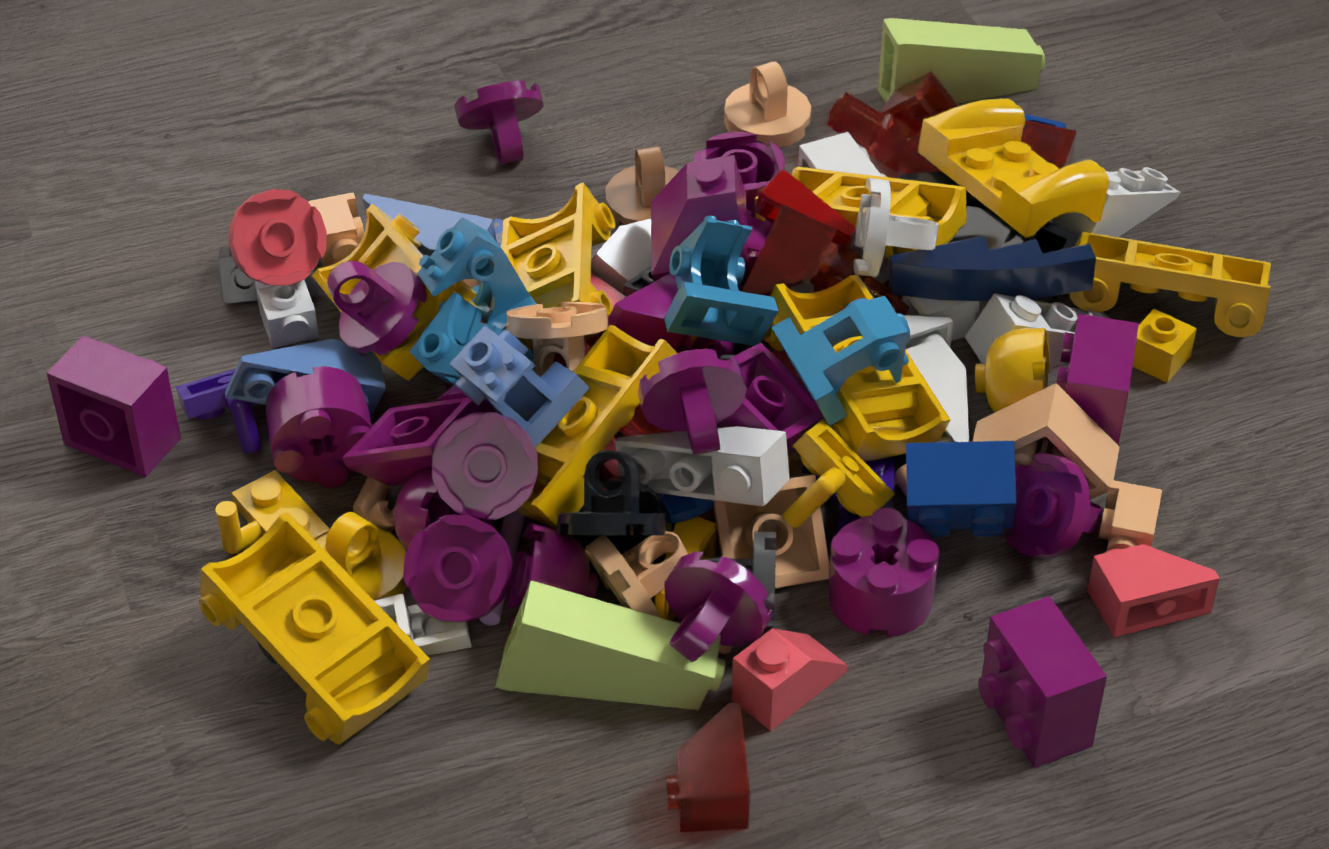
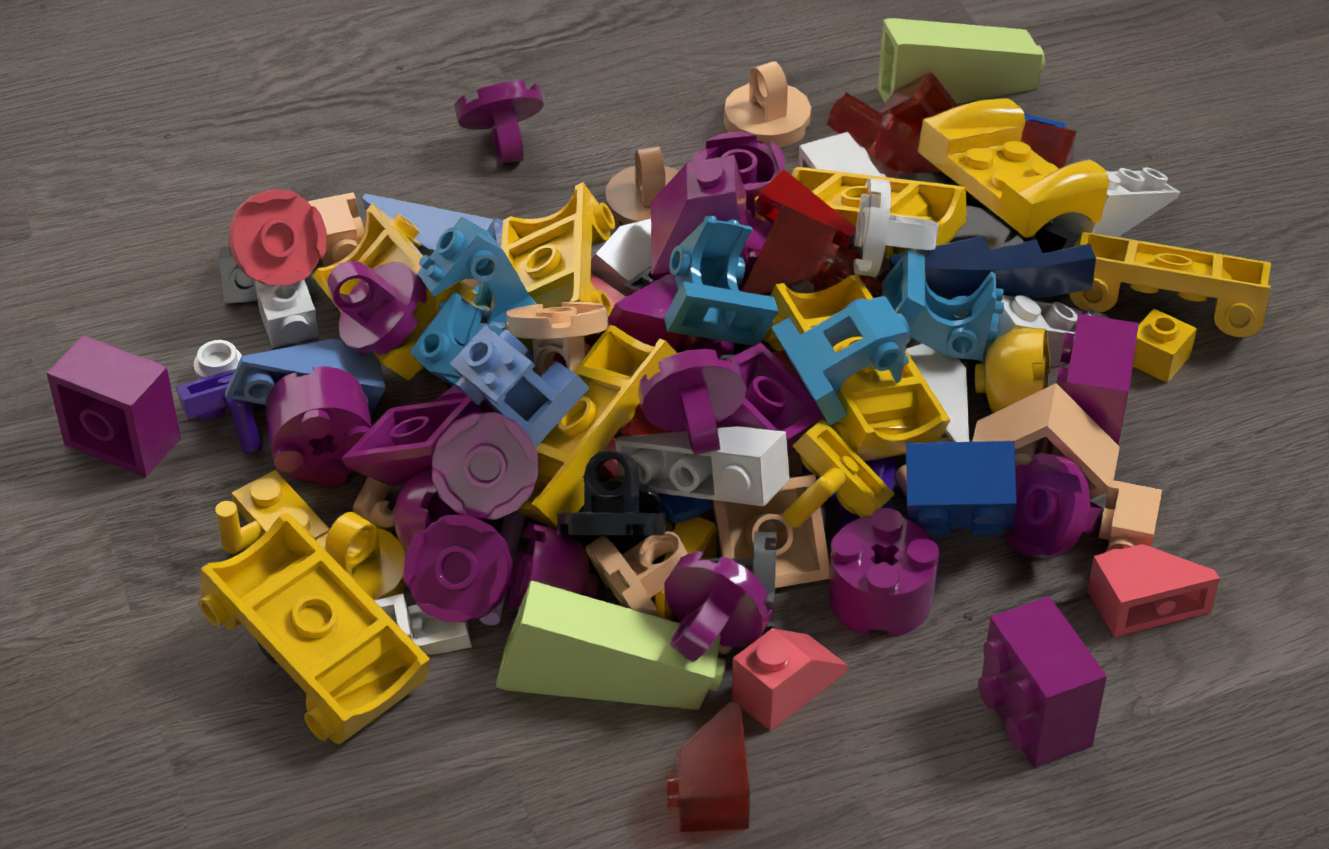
(216, 358): none -> white plate
(933, 317): none -> dark azure tile

